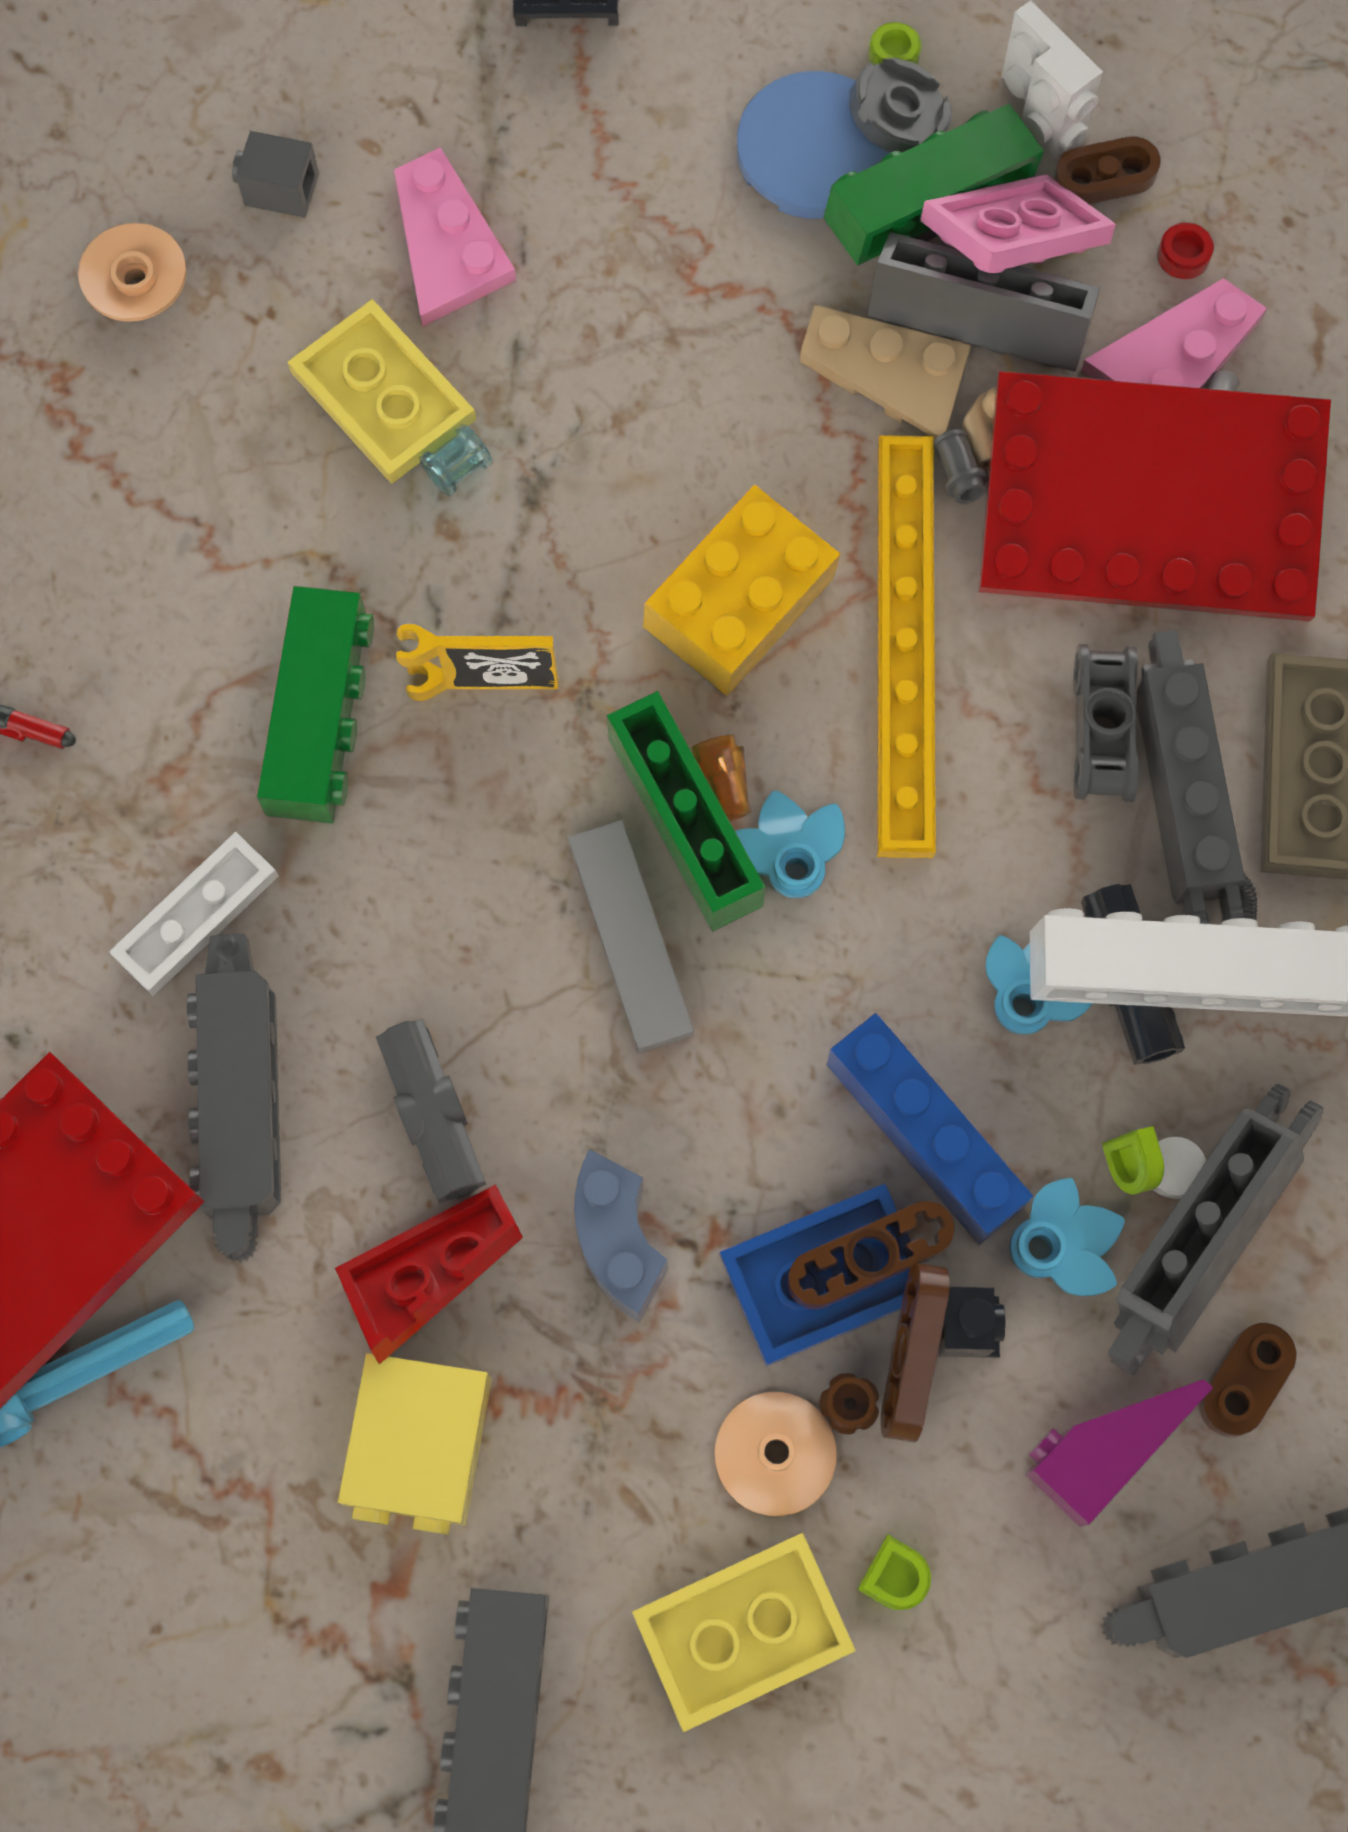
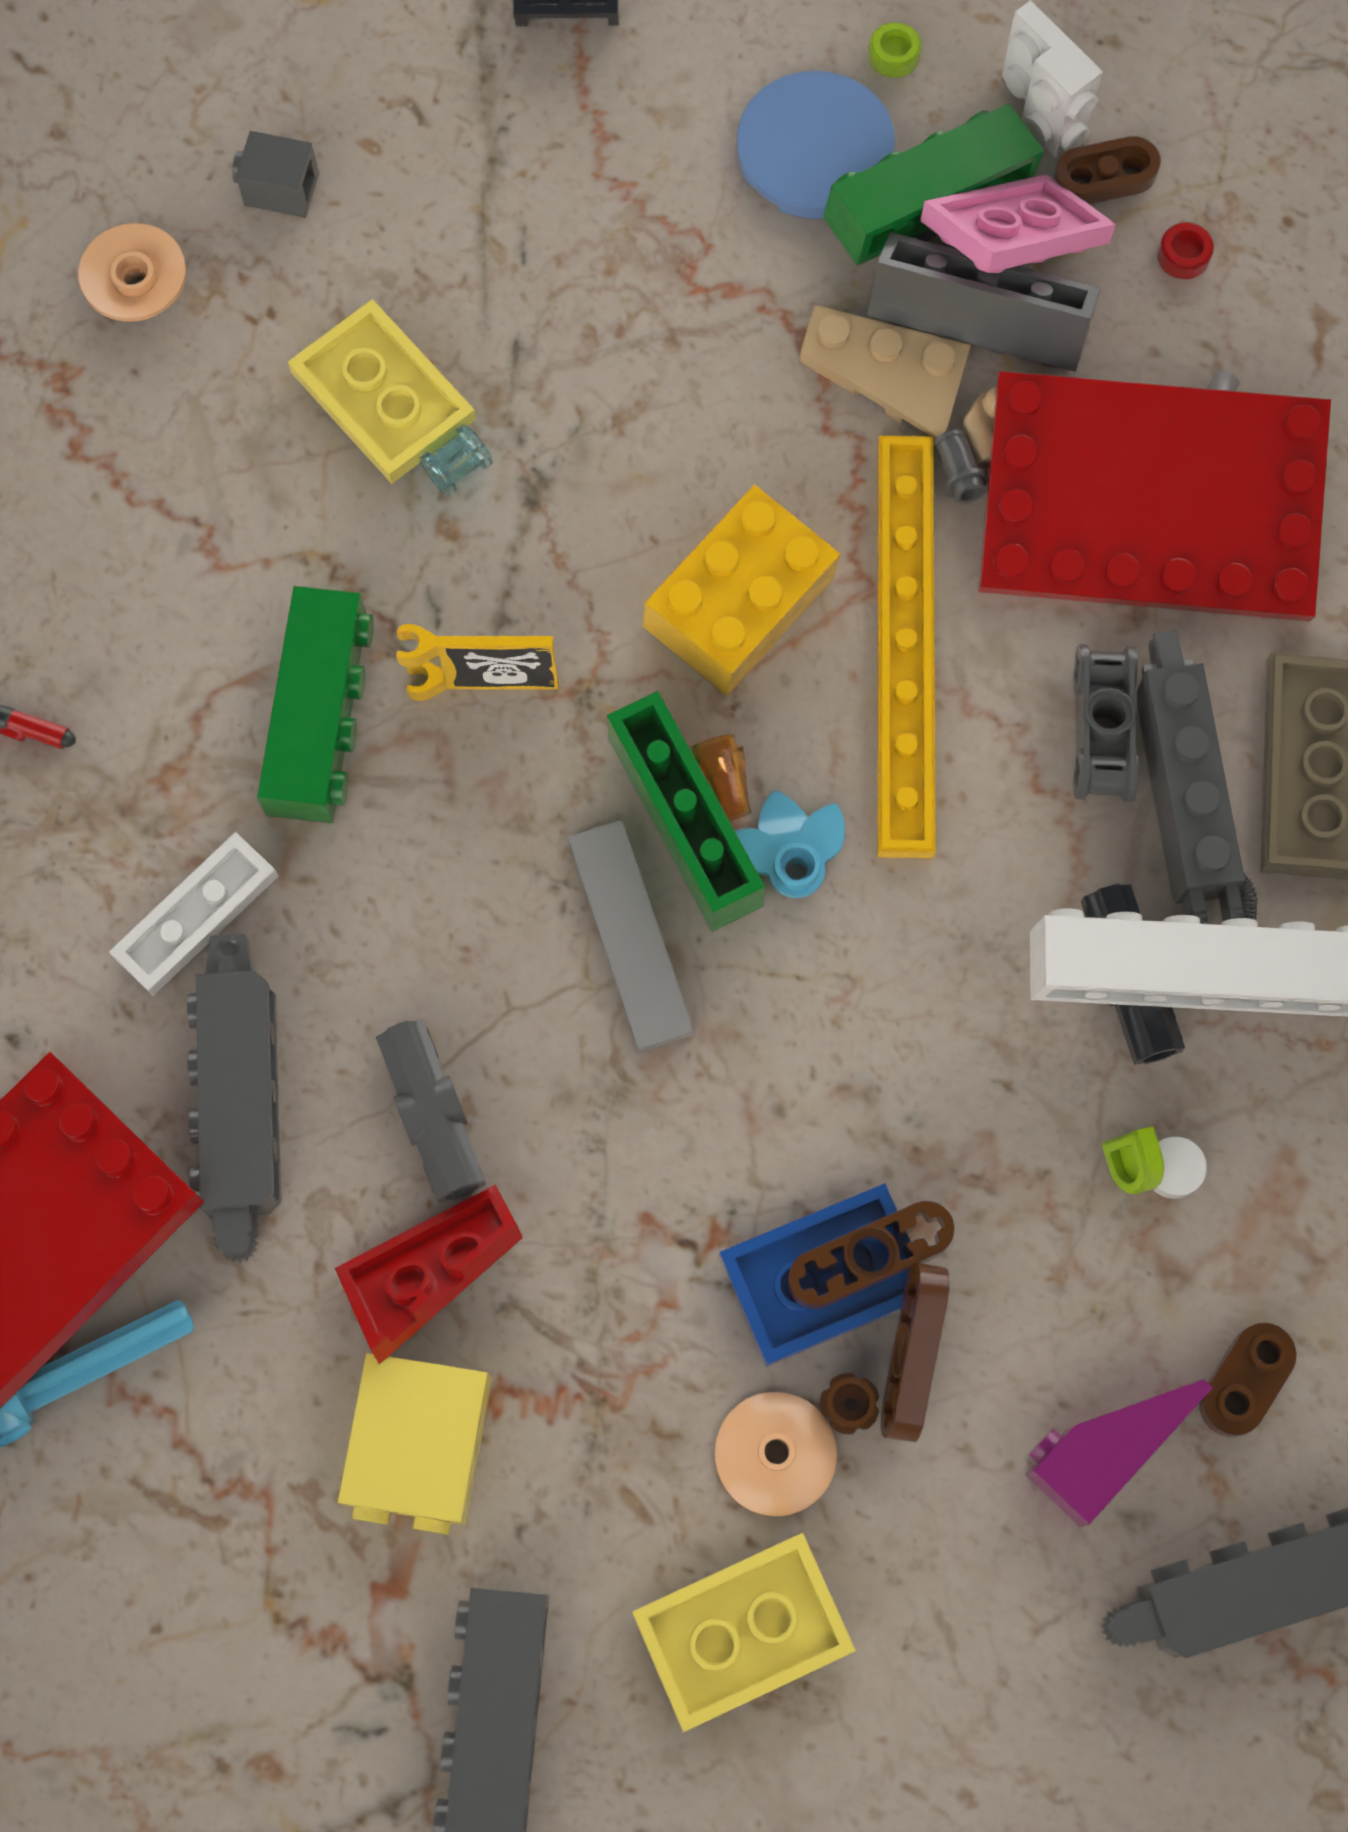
(447, 238): bright pink wing -> none
(611, 1238): sand blue brick -> none
(897, 1576): lime tile -> none
(898, 104): dark grey tile -> none
(928, 1128): blue brick -> none
(972, 1324): black brick -> none
(1009, 973): medium azure plate -> none
(1074, 1237): medium azure plate -> none
(1184, 342): bright pink wing -> none
(1210, 1229): dark grey hinge -> none

